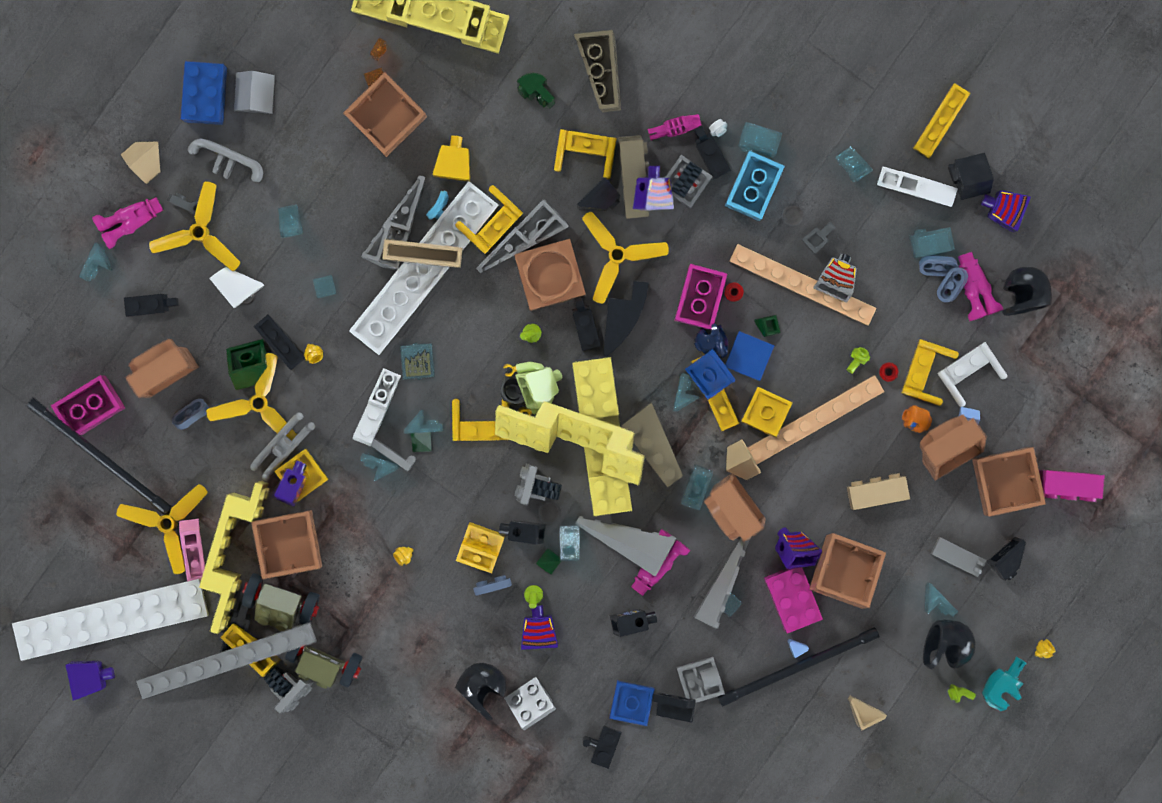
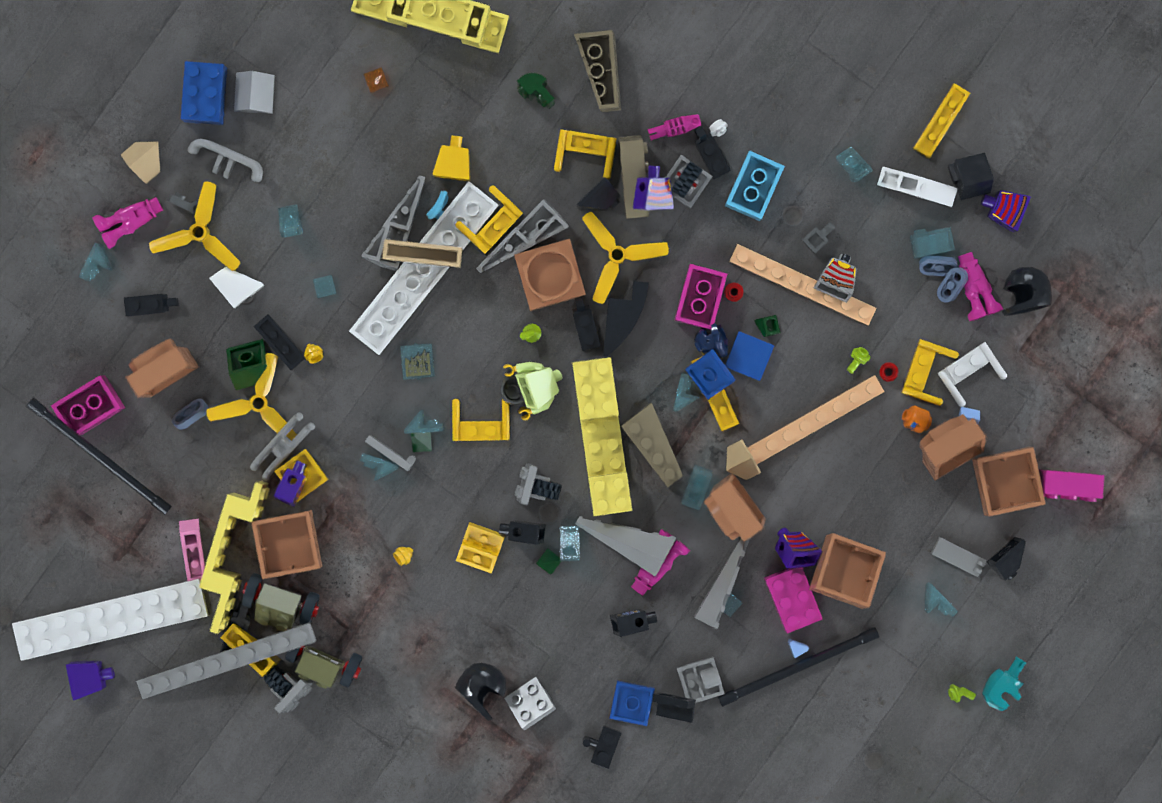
(152, 519): yellow piece -> none
(377, 407): white slope -> none
(379, 49): clear orange tile -> none
(385, 114): nougat container -> none
(499, 583): sand blue plate -> none
(533, 595): lime plate -> none
(538, 631): dark purple torso -> none
(556, 421): light yellow bracket -> none
(759, 140): clear light blue brick -> none
(767, 412): yellow plate -> none
(865, 714): tan slope -> none
(878, 491): tan brick -> none
(952, 639): black piece -> none
(1044, 649): yellow plate -> none

